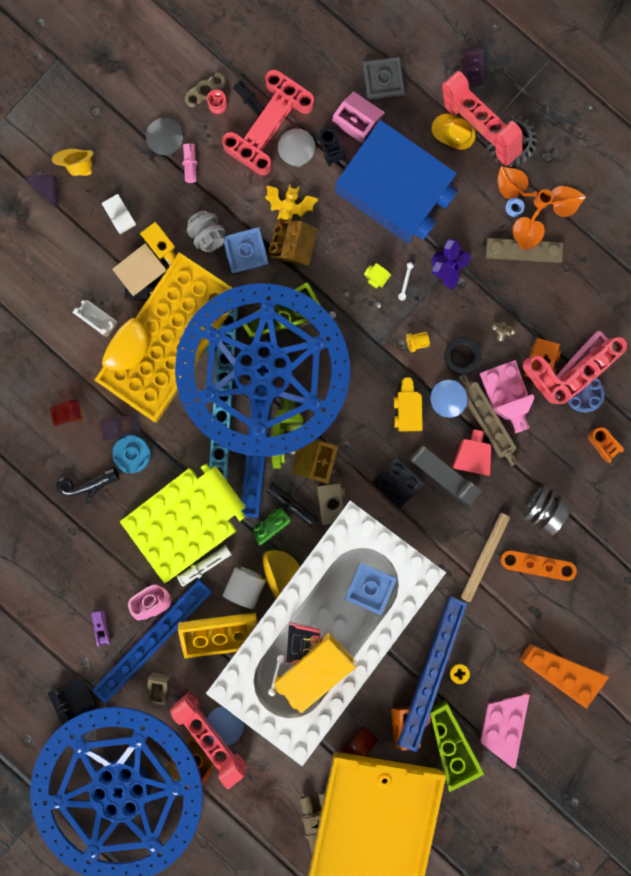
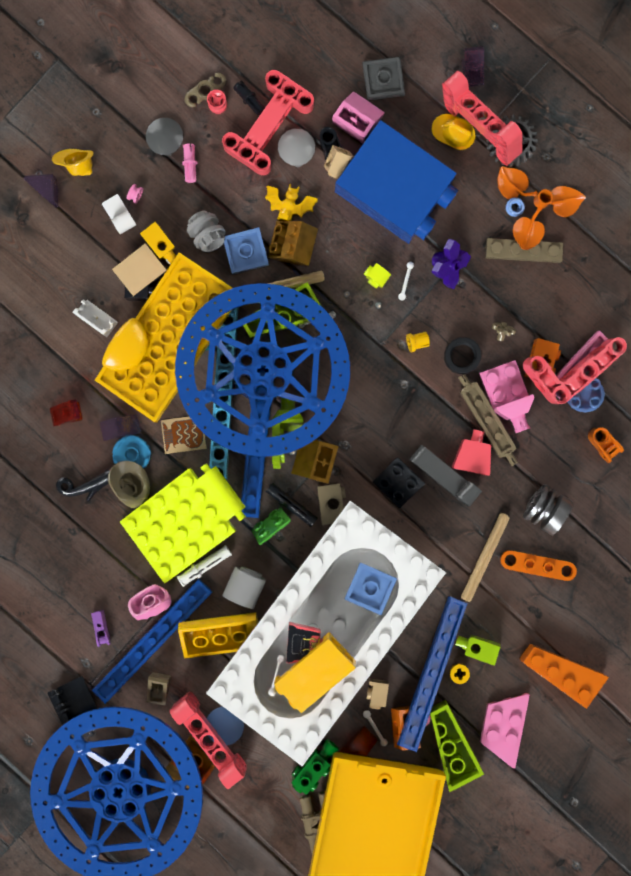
(129, 483): none -> dark tan hat
(135, 193): none -> bright pink bush
(182, 435): none -> sticker
(279, 570): yellow piece -> none
(297, 281): none -> tan axle
(308, 770): none -> green brick
(337, 161): none -> tan brick
(367, 714): none -> white hinge
(377, 693): none -> tan brick
(408, 408): yellow hinge -> none
(449, 398): medium blue dish -> none
(487, 653): none -> lime torso

